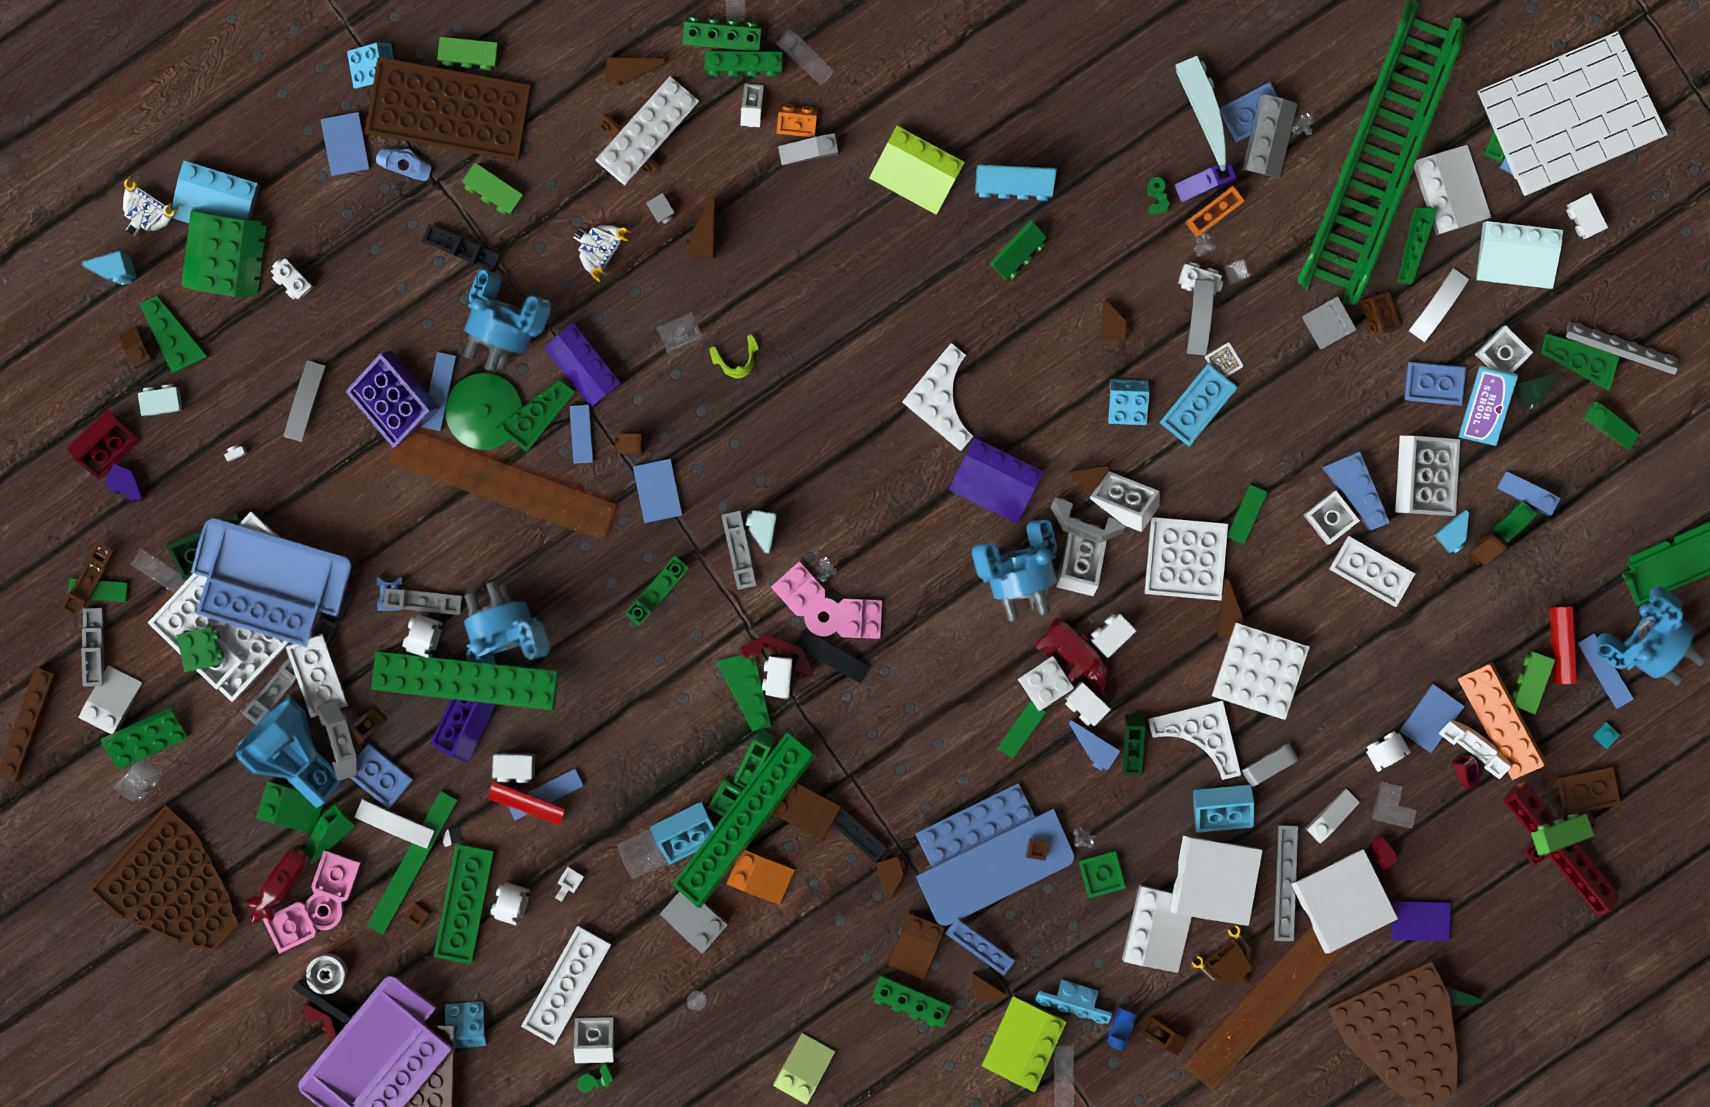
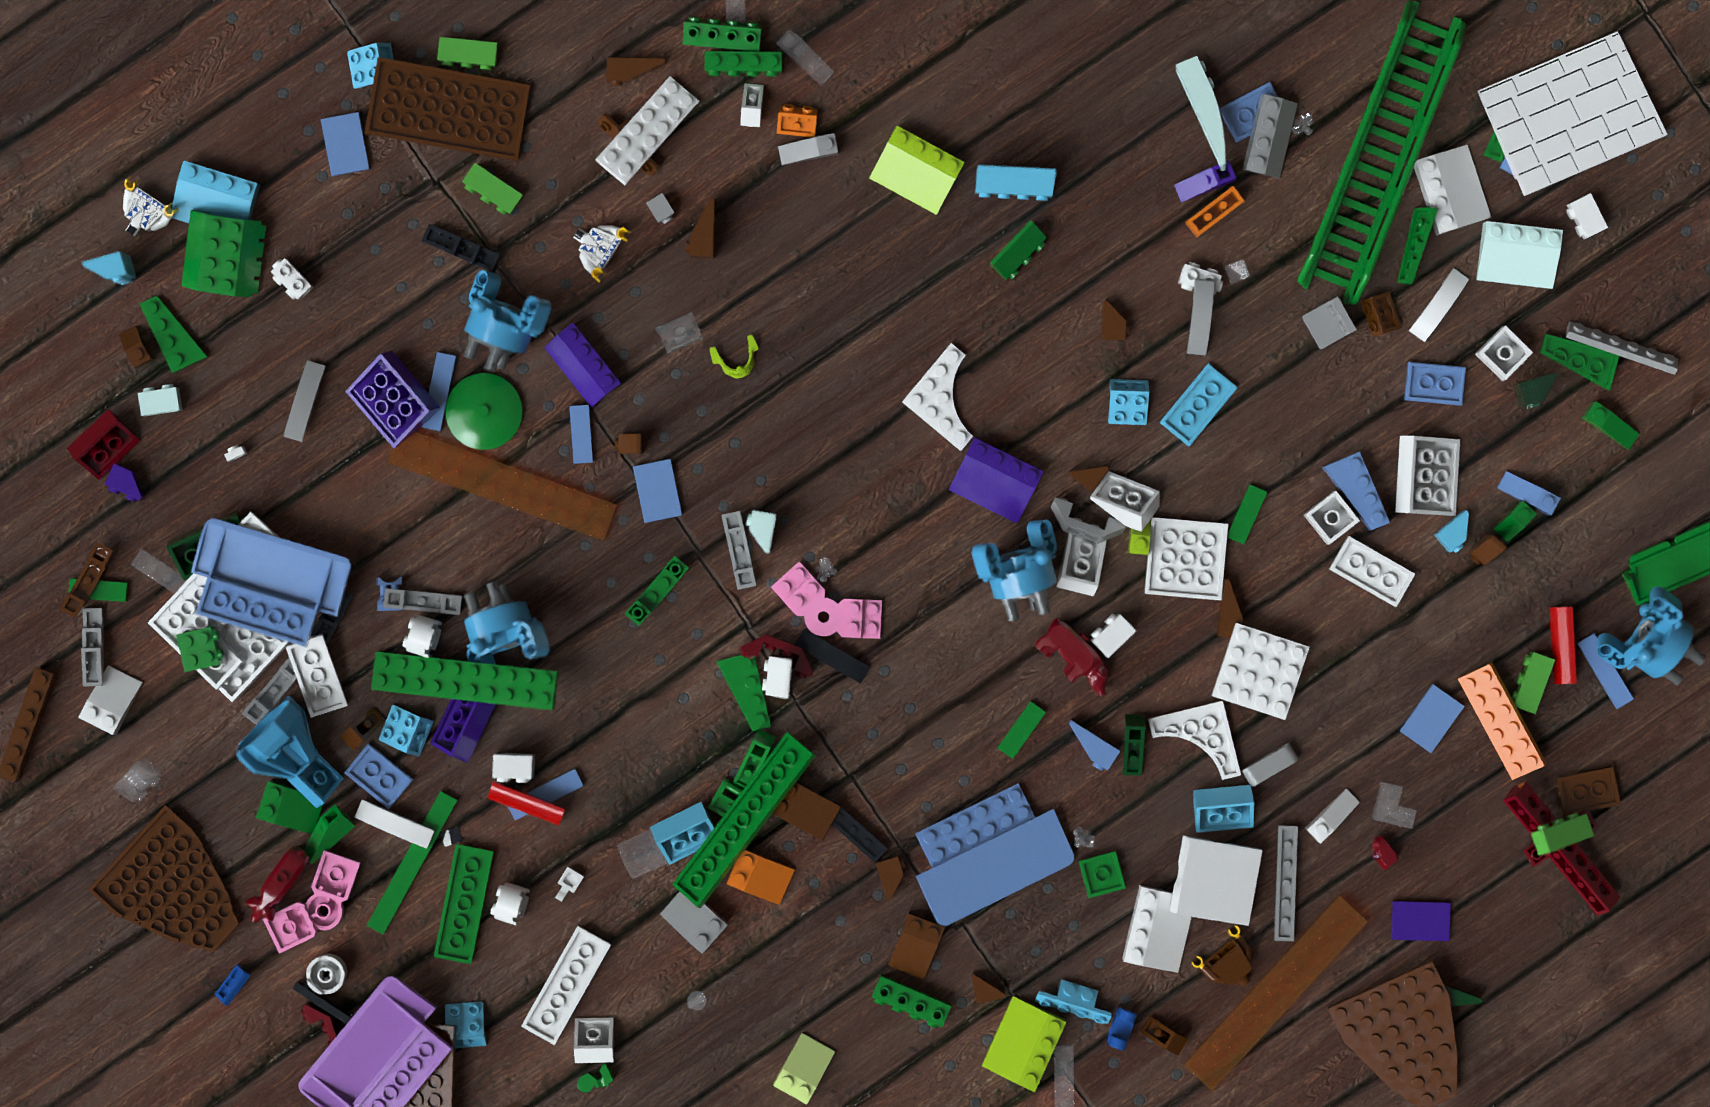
(144, 738): green plate -> none
(232, 984): none -> blue plate
(340, 740): light grey slope -> none
(405, 731): none -> medium azure bracket
(417, 168): medium blue piece -> none
(417, 915): reddish brown tile -> none
(536, 415): green wing -> none
(980, 946): medium blue tile -> none
(1037, 849): reddish brown plate -> none
(1045, 683): white brick -> none
(1087, 704): white brick -> none
(1139, 541): none -> lime slope
(1155, 189): green leg -> none
(1204, 245): clear plant -> none
(1224, 360): sticker -> none
(1344, 901): white tile -> none
(1388, 751): white brick -> none
(1466, 771): dark red rock -> none
(1479, 746): white slope -> none
(1488, 405): tile -> none
(1605, 735): teal plate -> none

